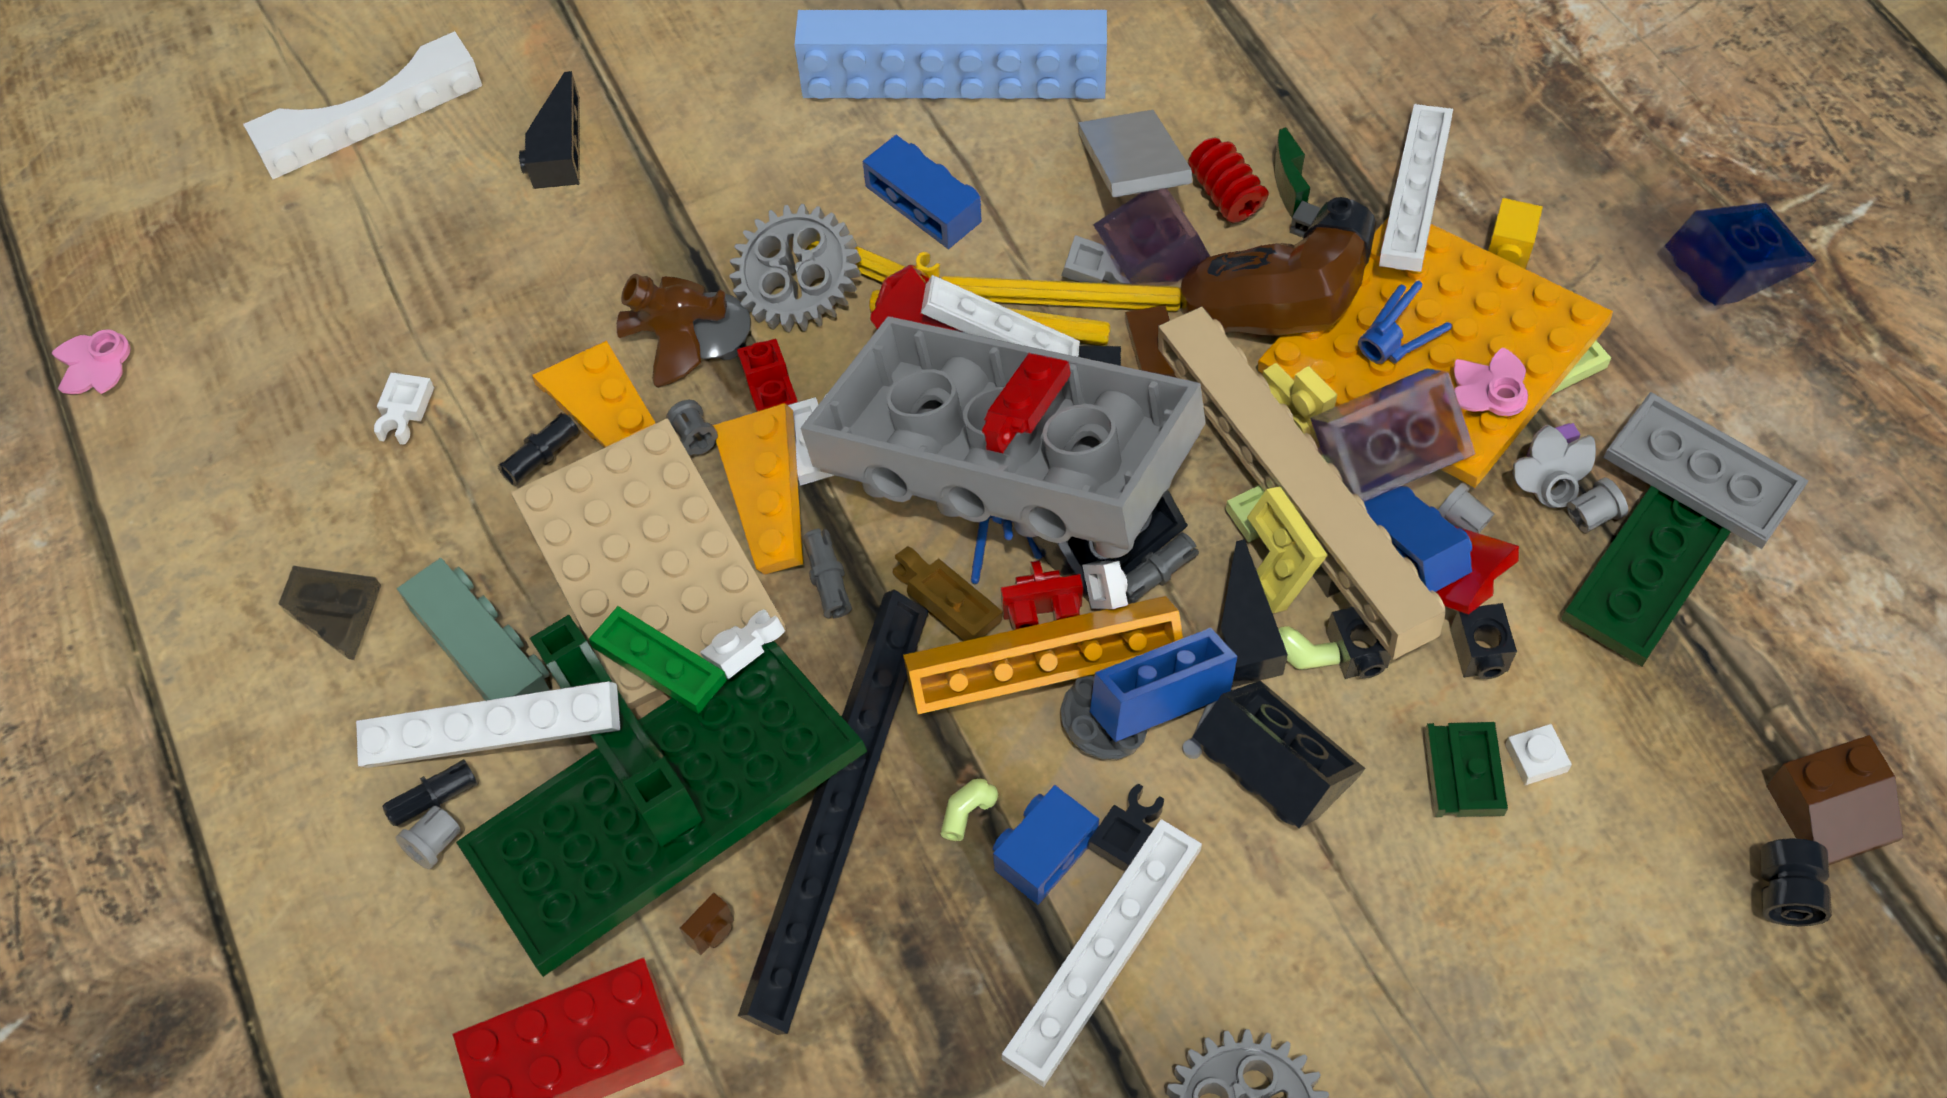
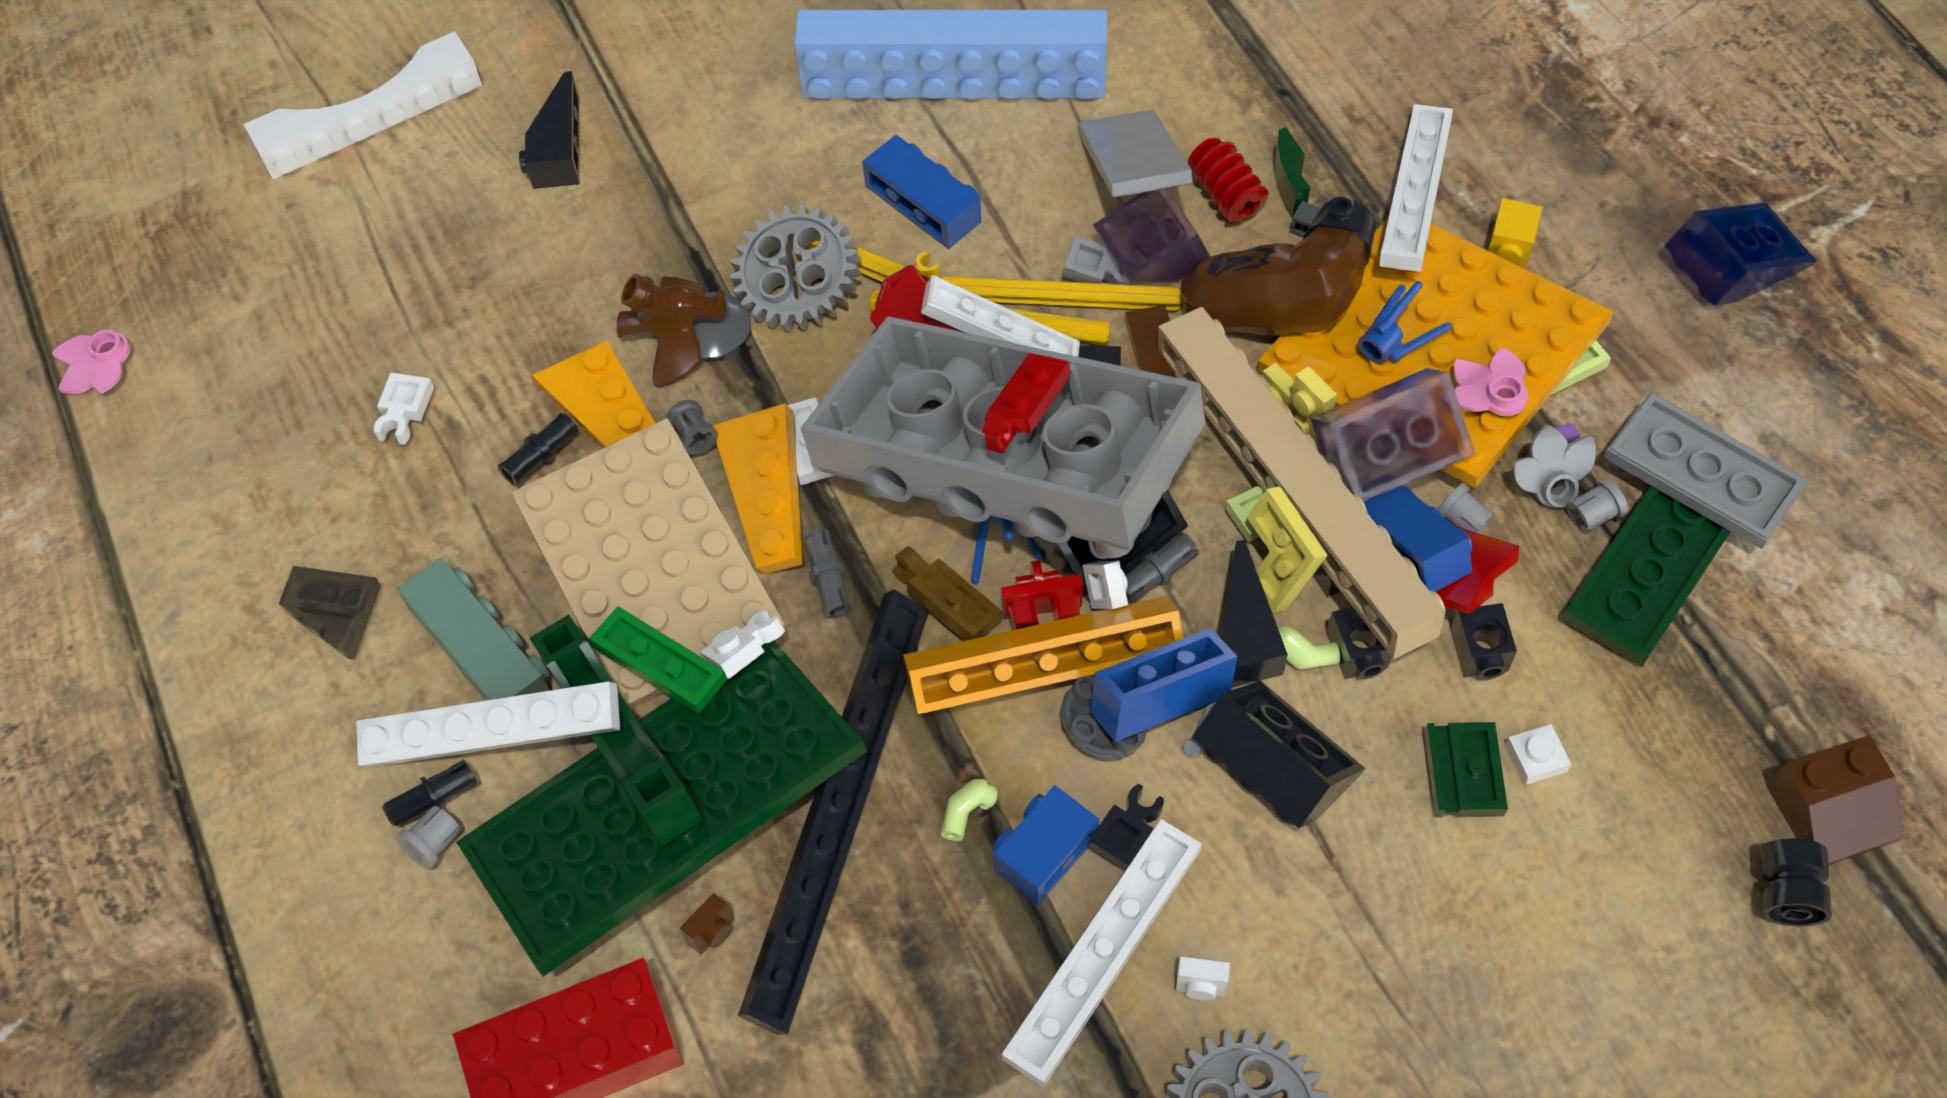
(766, 375): red slope -> none
(1202, 978): none -> white plate

